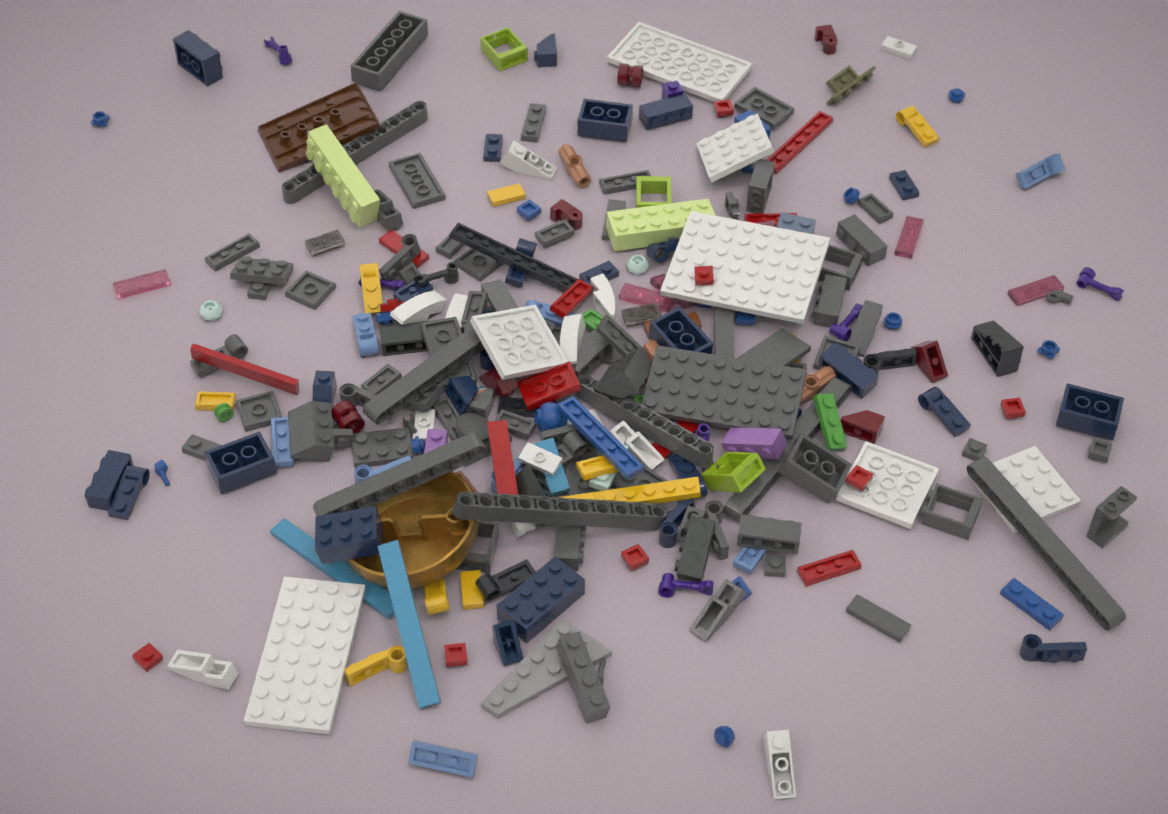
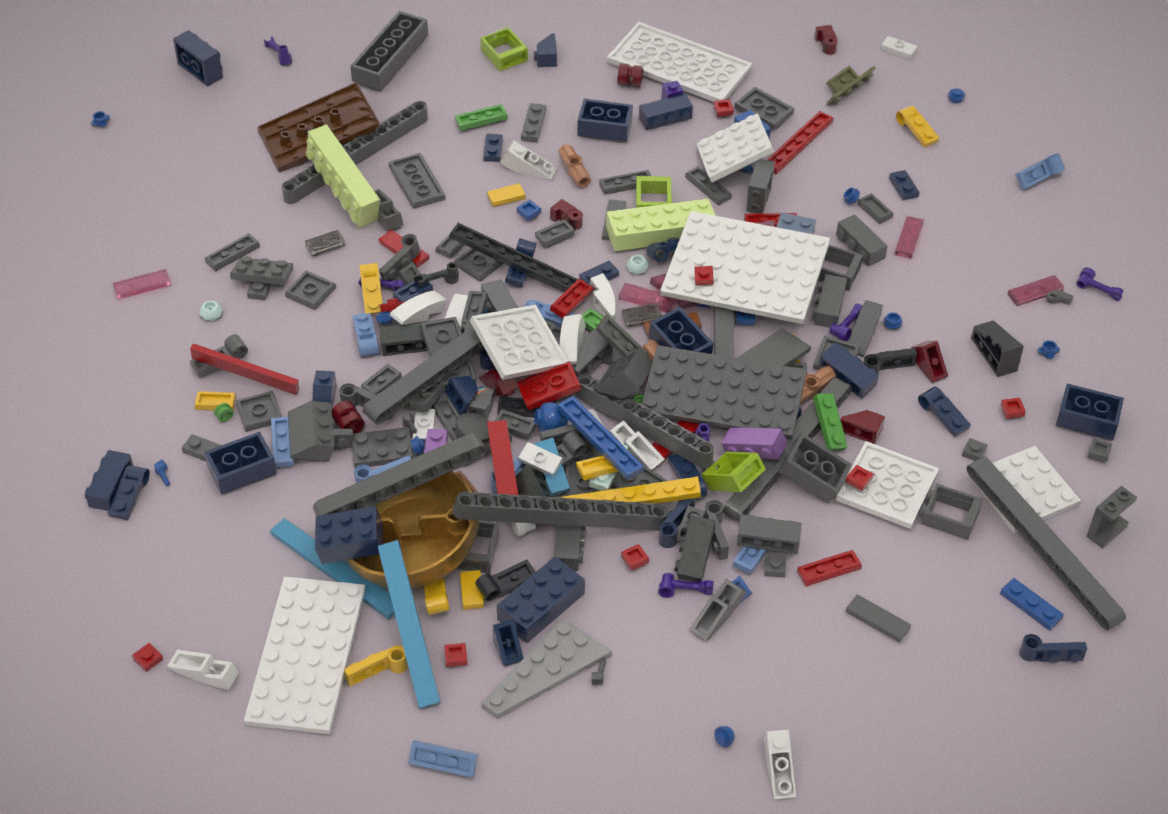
(481, 117): none -> bright green plate
(583, 677): dark grey brick -> none
(713, 190): none -> dark grey tile
(732, 205): dark grey plate -> none

